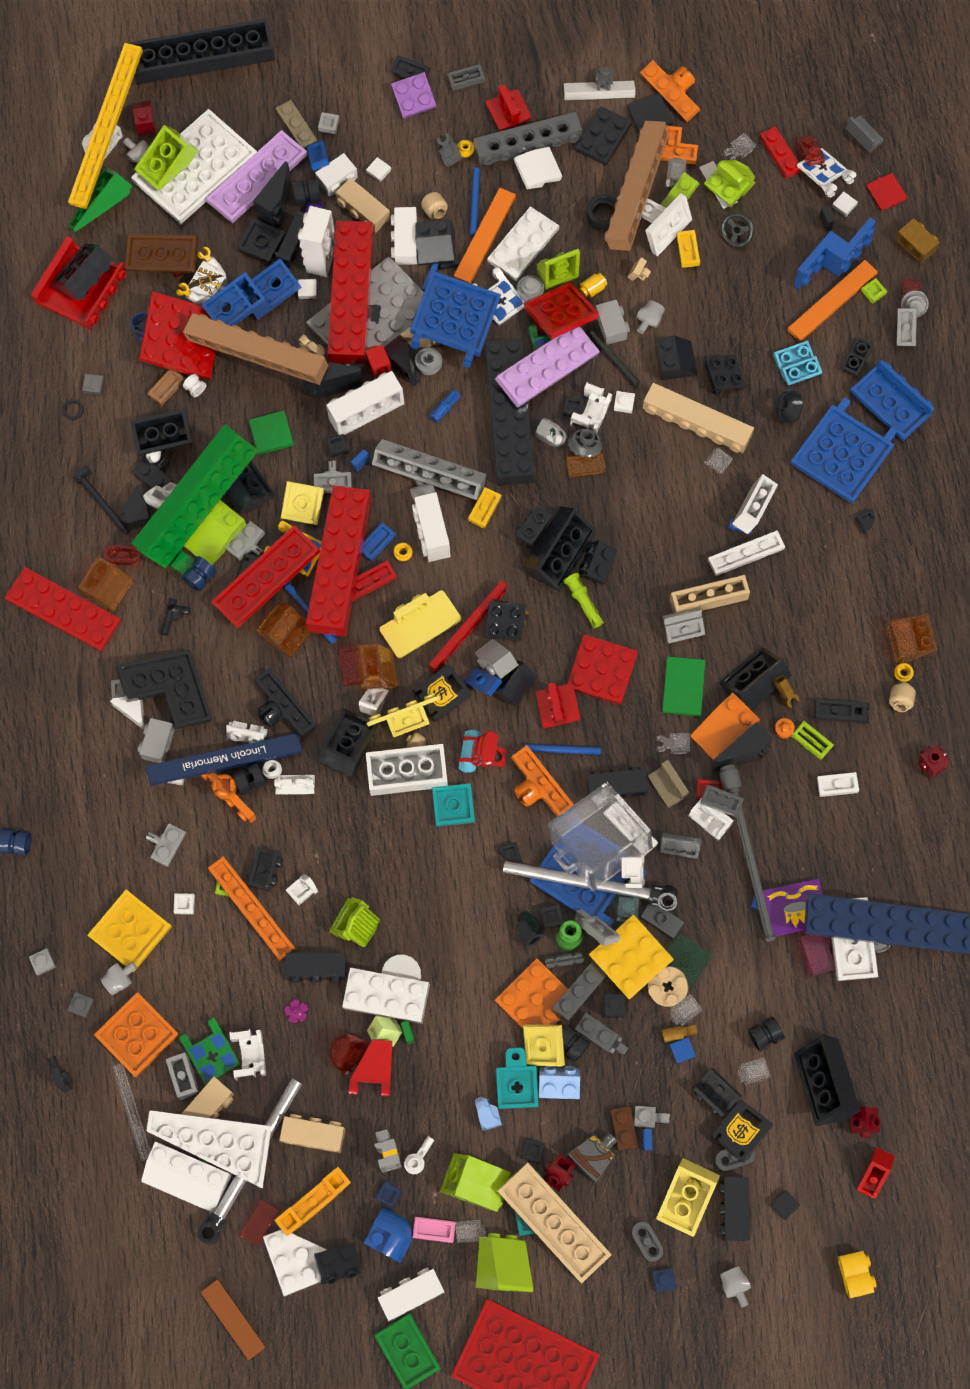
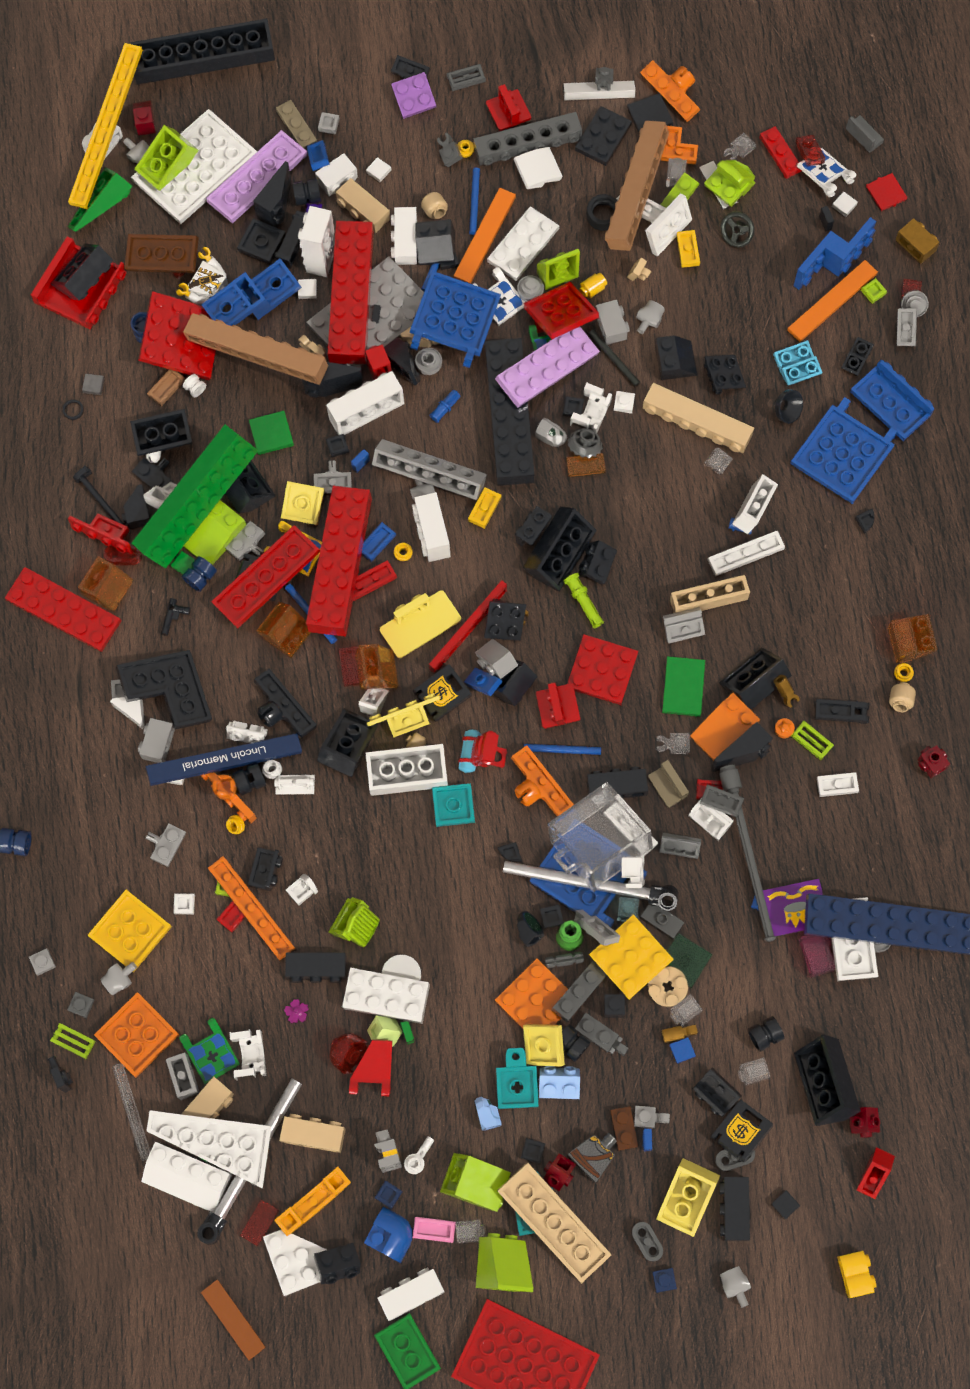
(58, 1034): none -> lime tile
(105, 530): none -> red bracket
(231, 917): none -> red tile
(235, 824): none -> yellow plate

